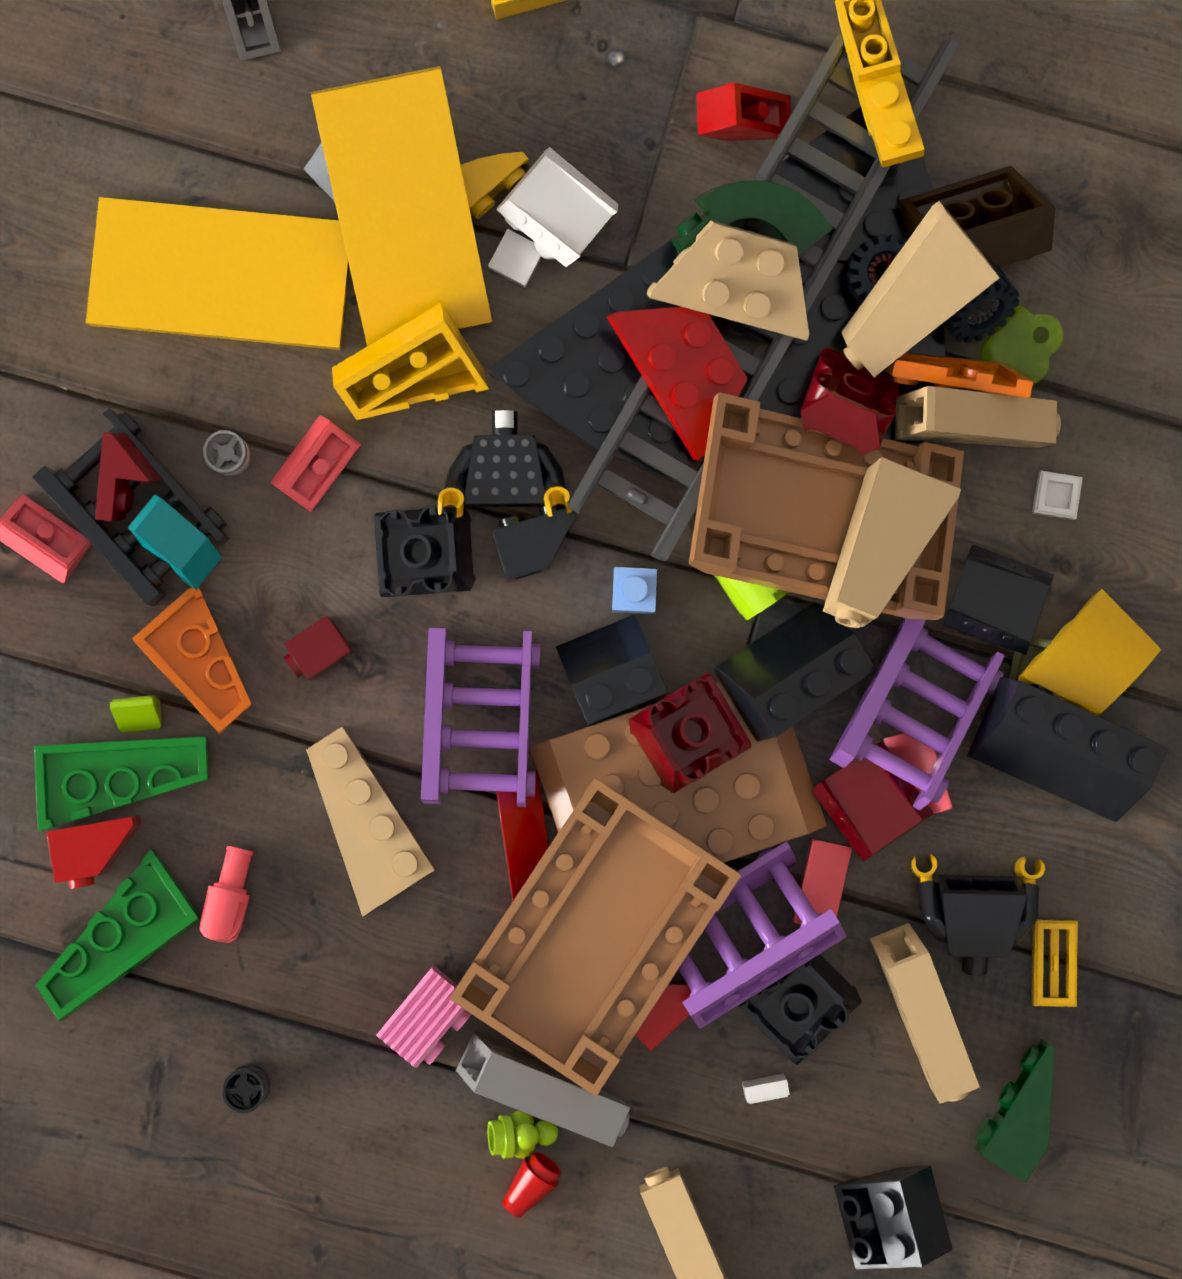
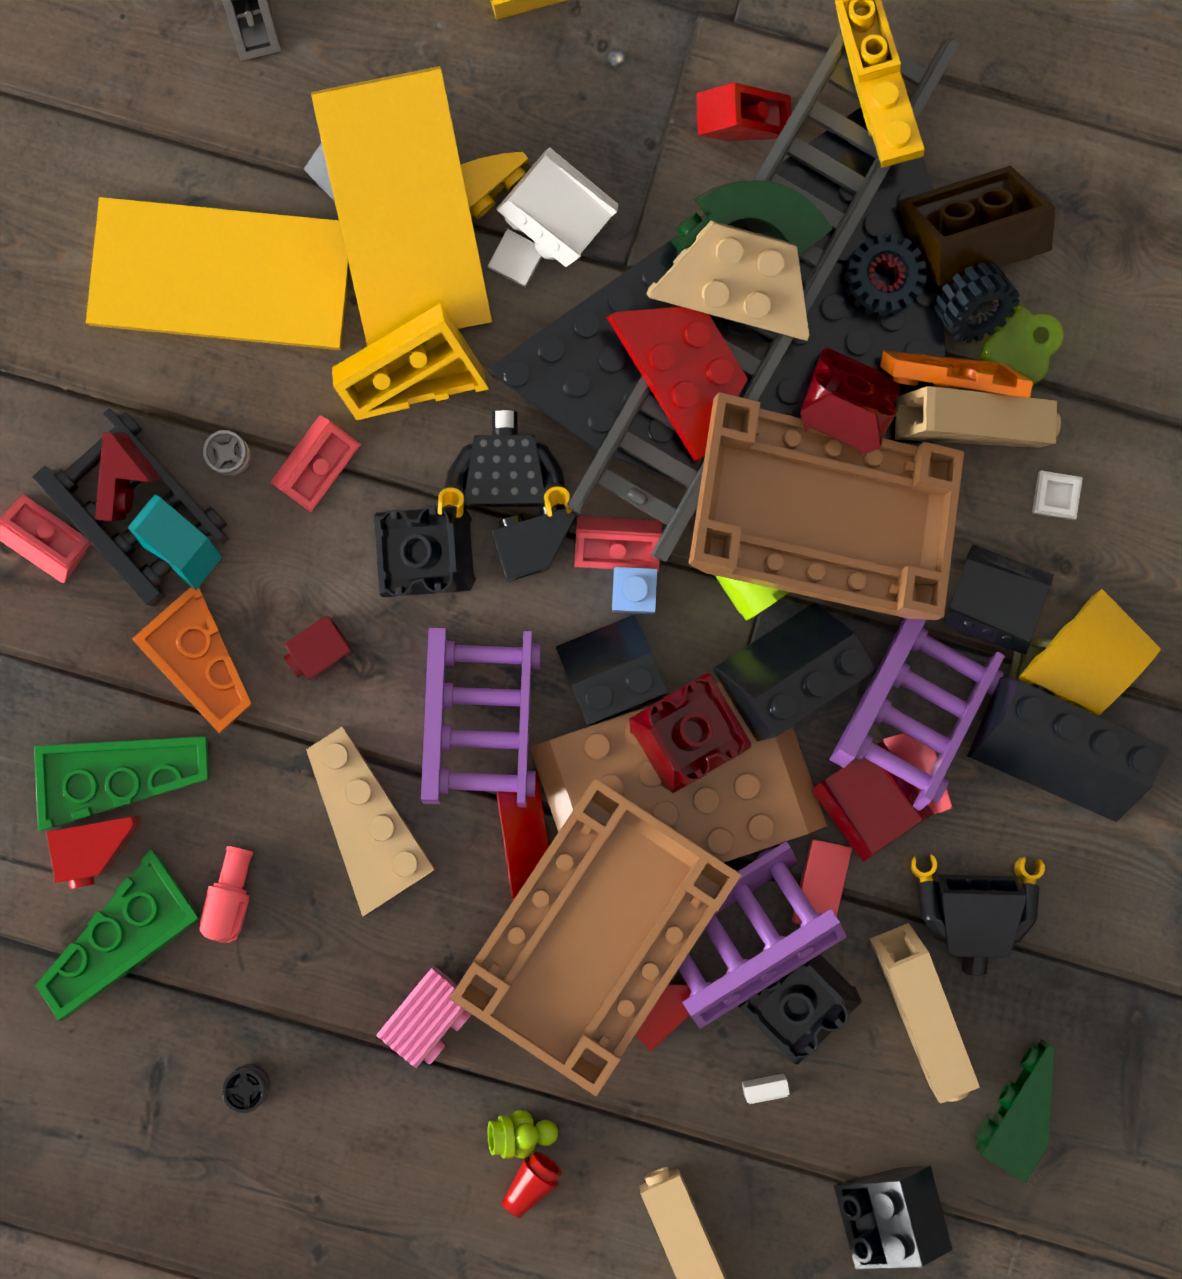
(137, 713): lime slope -> none
(541, 1091): light grey slope -> none
(616, 542): none -> coral slope
(885, 537): tan slope -> none
(918, 292): tan slope -> none
(1053, 998): yellow tile -> none

